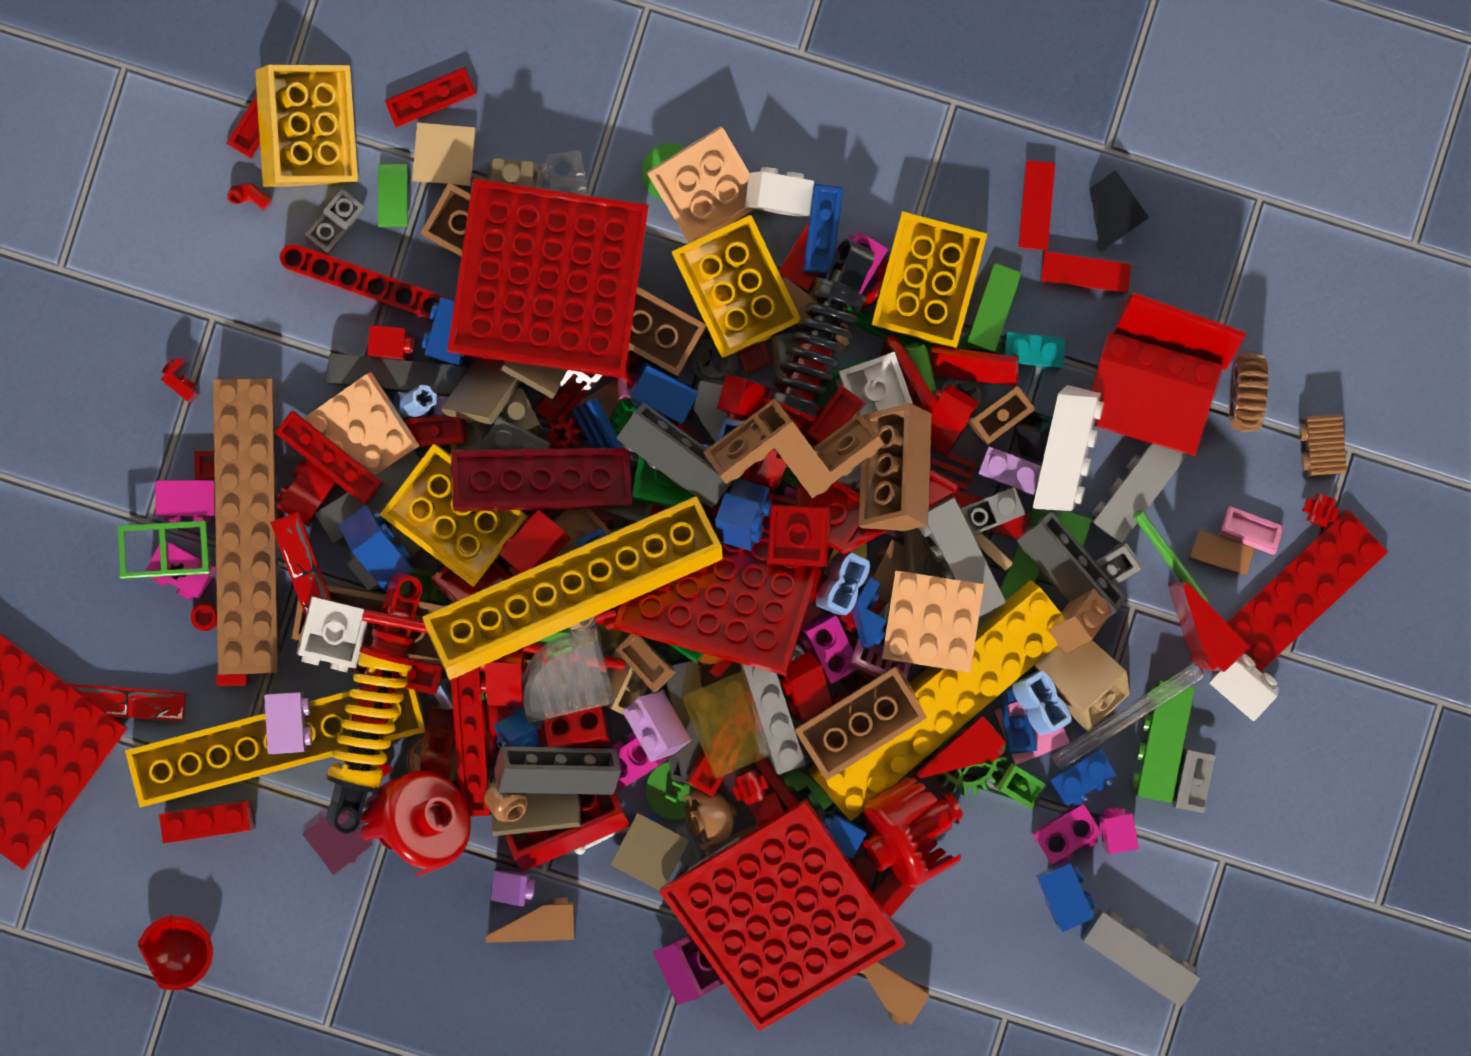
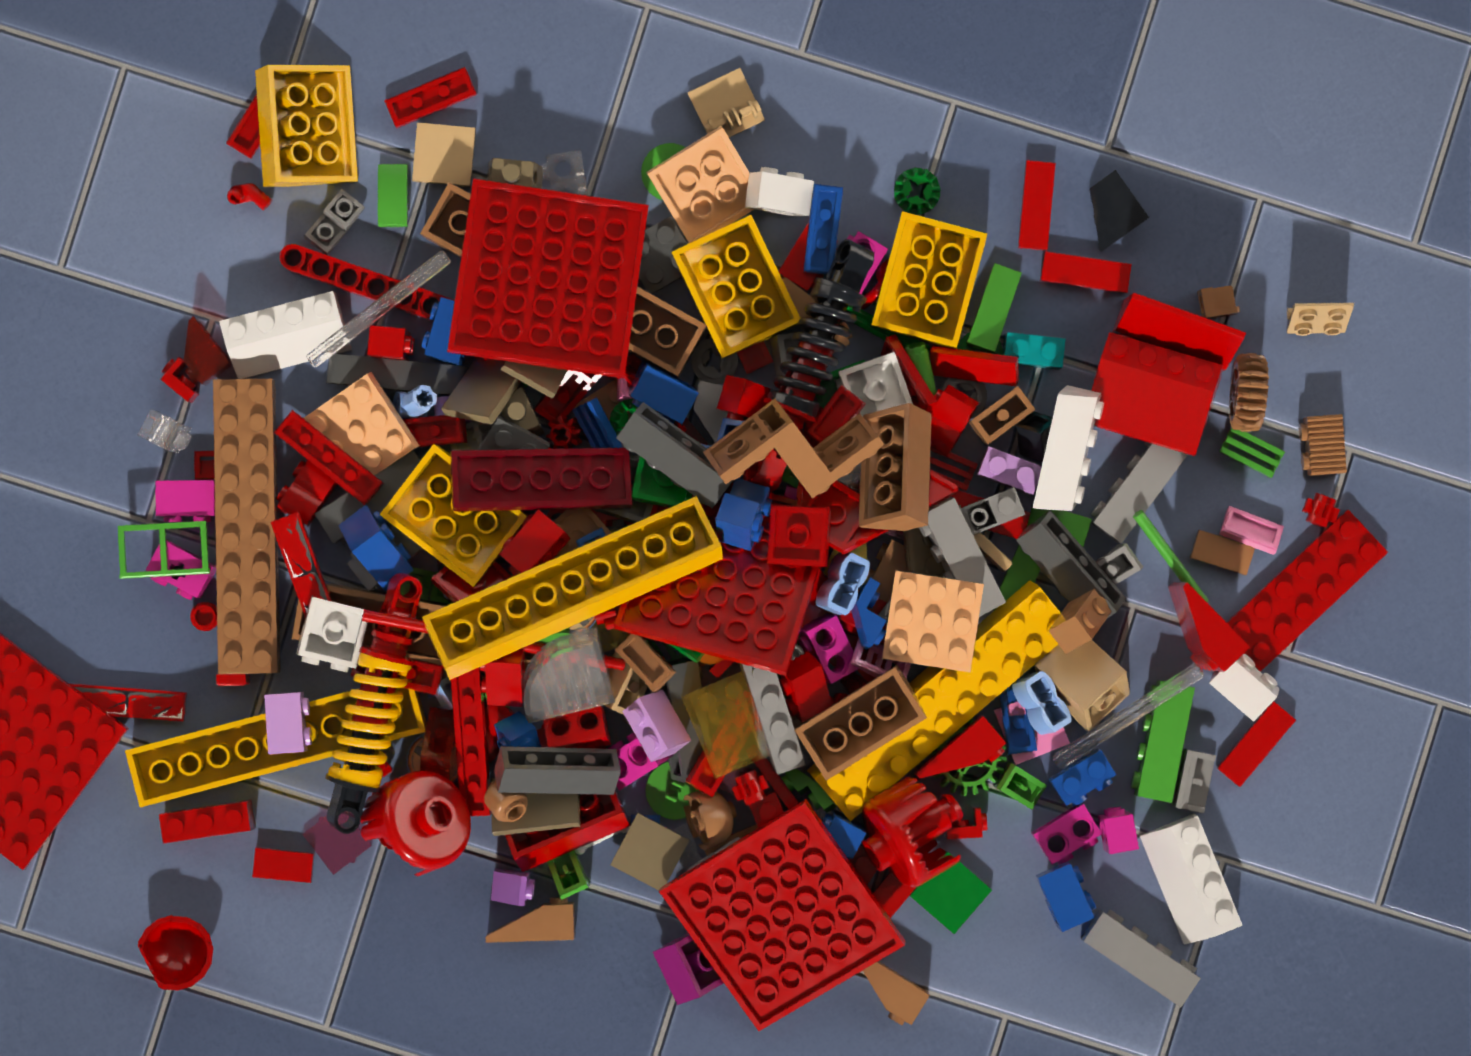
(165, 432): none -> clear brick
(203, 354): none -> clear red slope
(281, 334): none -> white slope
(283, 865): none -> red tile
(378, 308): none -> clear axle
(568, 874): none -> bright green slope
(657, 262): none -> dark grey plate
(727, 104): none -> tan hinge
(915, 204): none -> green gear
(952, 895): none -> green tile
(964, 830): none -> red bracket
(1190, 879): none -> white slope
(1217, 302): none -> medium nougat panel
(1256, 744): none -> red tile
(1273, 462): none -> bright green tile
(1318, 318): none -> tan hinge

